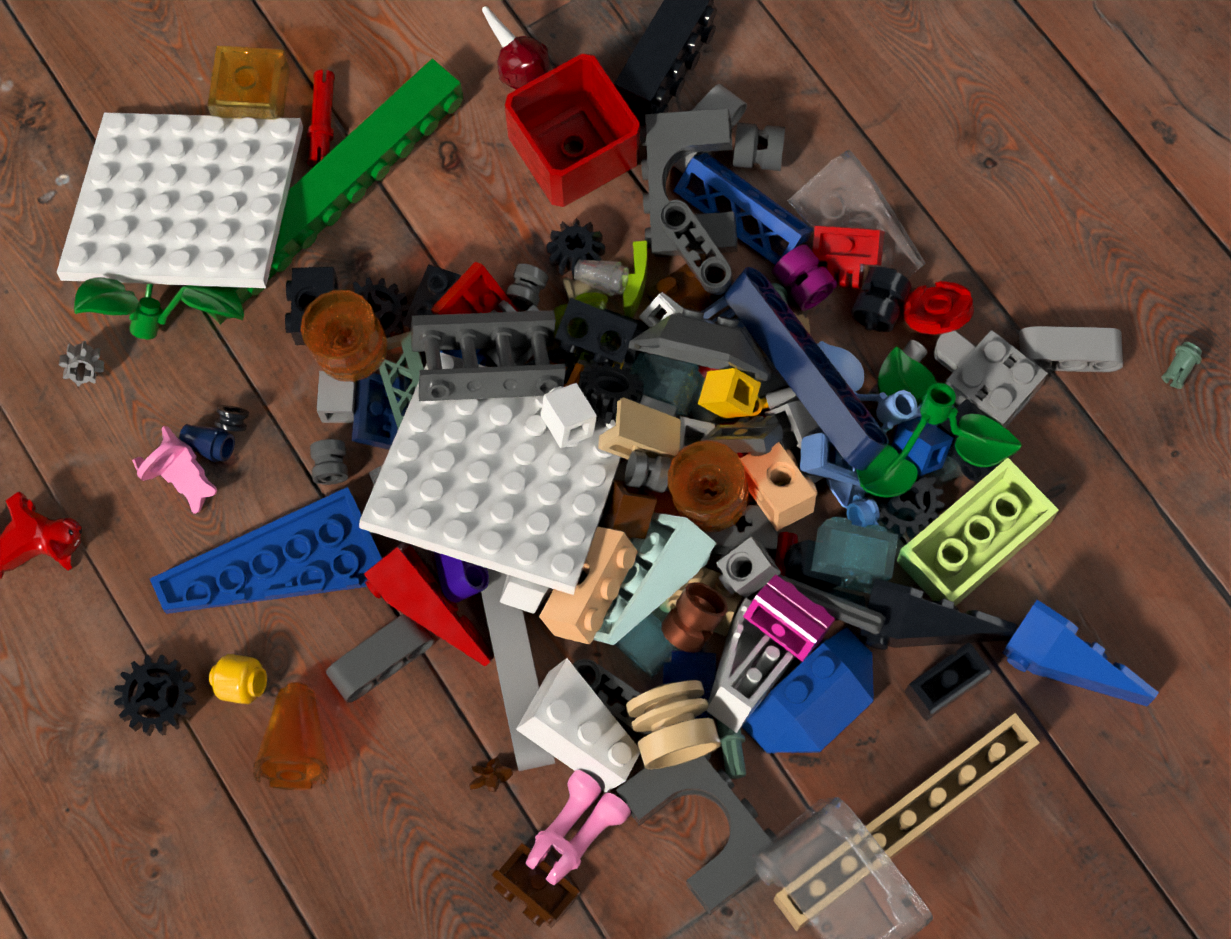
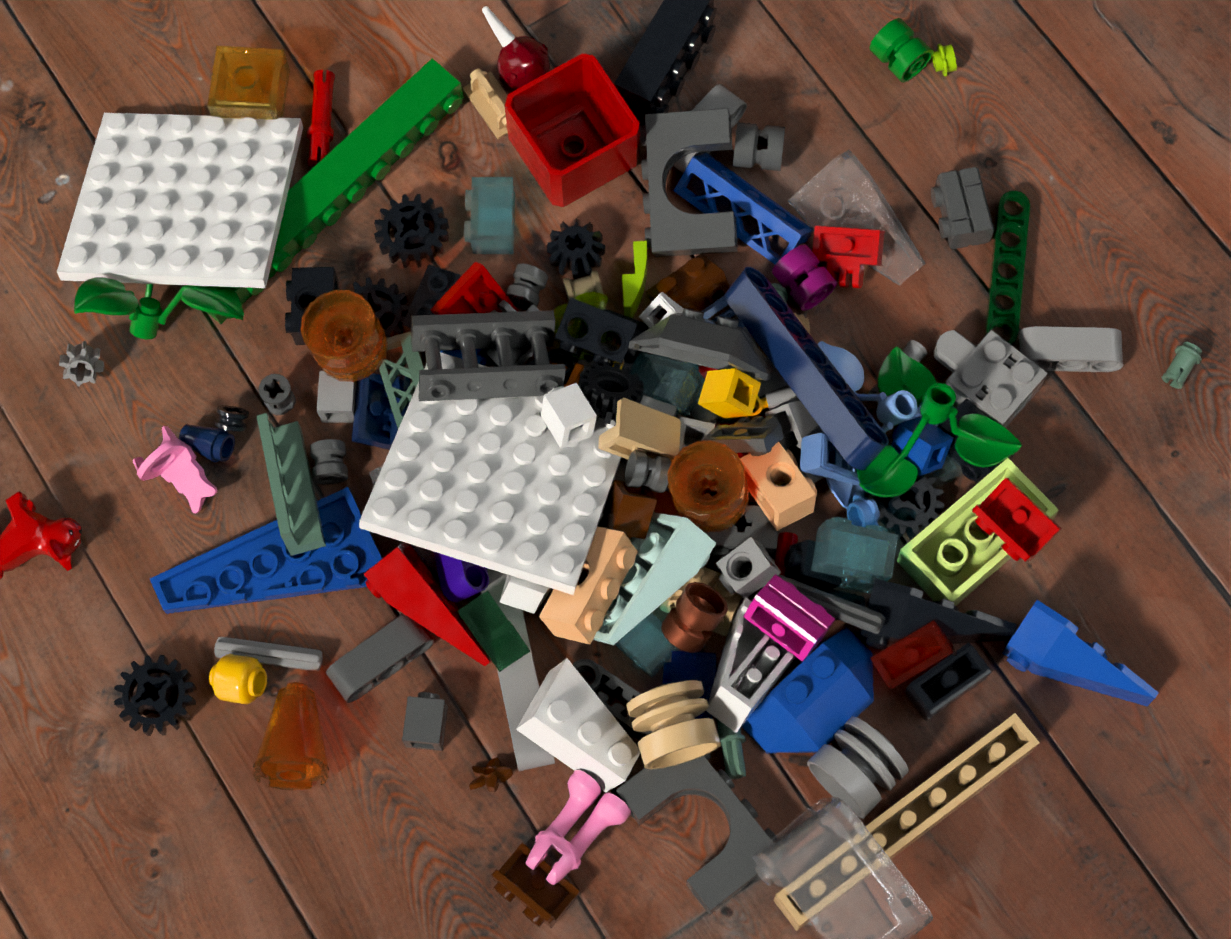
(270, 387): none -> dark grey bush
(271, 653): none -> light grey axle
(291, 486): none -> sand green fence
(409, 217): none -> black gear
(425, 722): none -> dark grey brick
(489, 100): none -> tan hinge
(491, 215): none -> clear light blue brick
(493, 631): none -> clear green slope
(602, 275): clear cone -> none
(678, 238): dark grey beam -> none
(864, 760): none -> light grey wheel
(881, 297): black wheel -> none
(904, 53): none -> green wheel
(912, 654): none -> clear red slope
(938, 308): red tile -> none
(944, 59): none -> lime plate
(963, 208): none -> dark grey brick
(1012, 255): none -> dark green beam
(1016, 521): none -> red bracket

